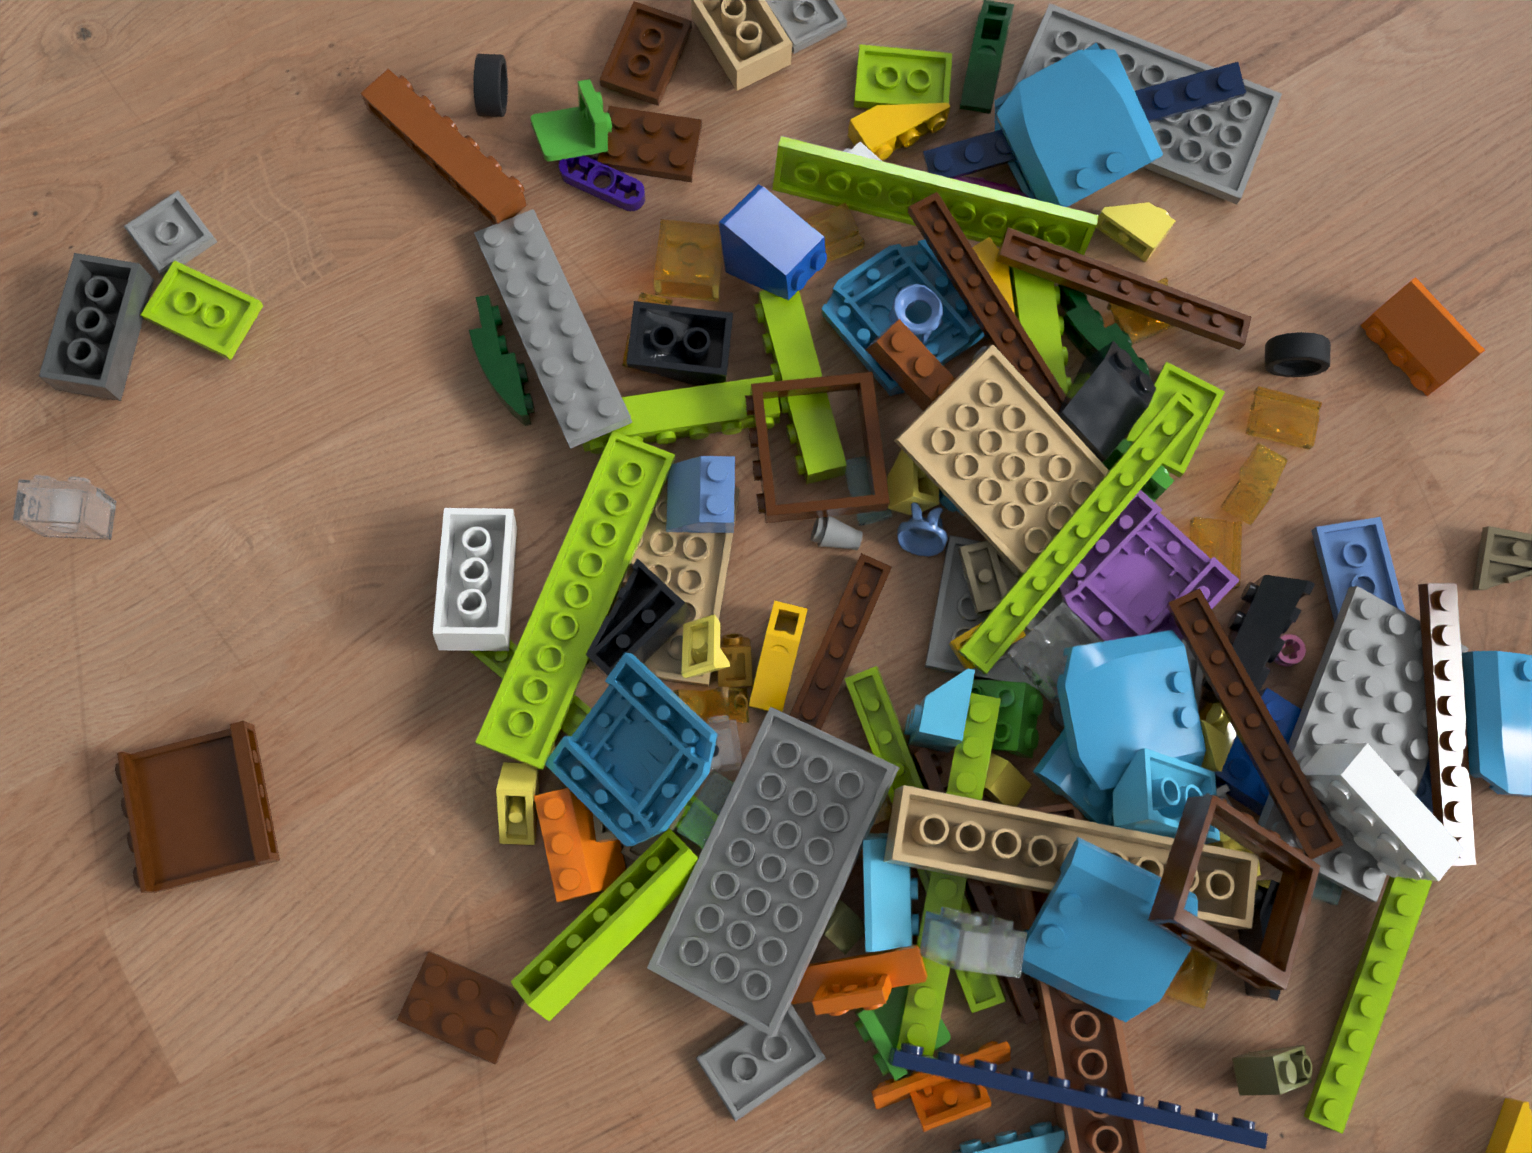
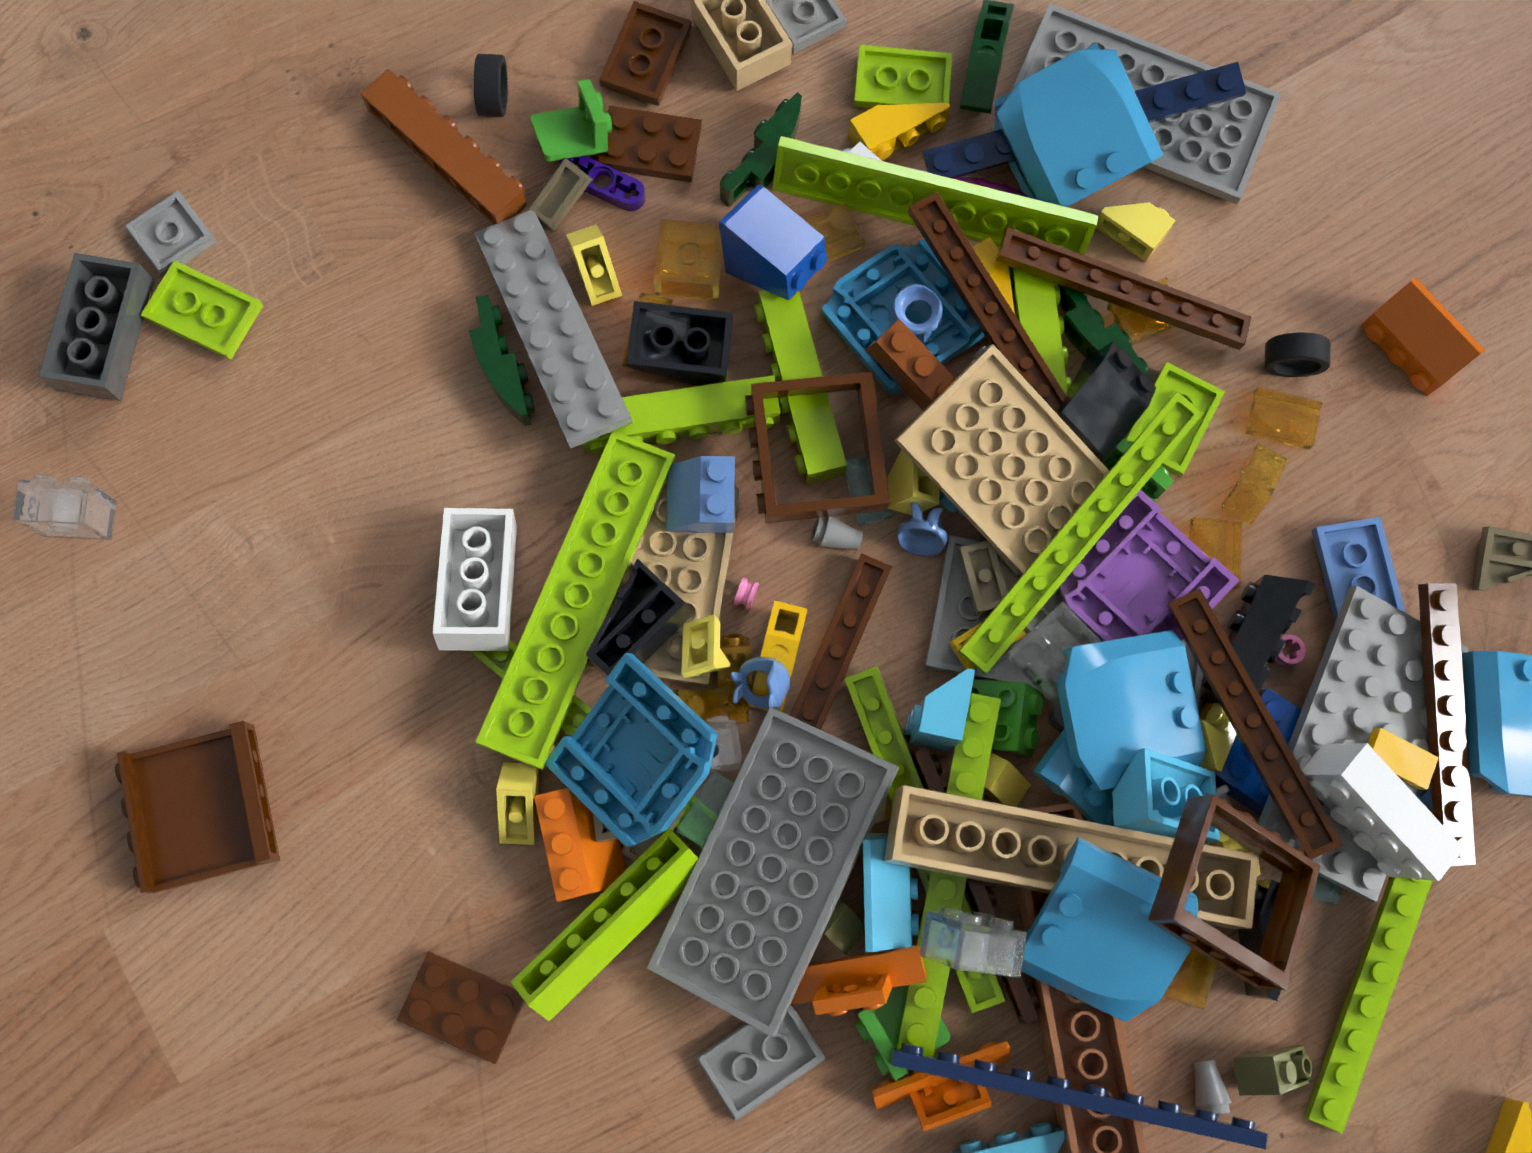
(560, 194): none -> dark tan tile
(594, 264): none -> light yellow slope
(746, 594): none -> bright pink bush
(759, 162): none -> dark green slope
(777, 682): none -> medium blue piece
(1210, 1089): none -> light grey cone
(1405, 759): none -> yellow tile

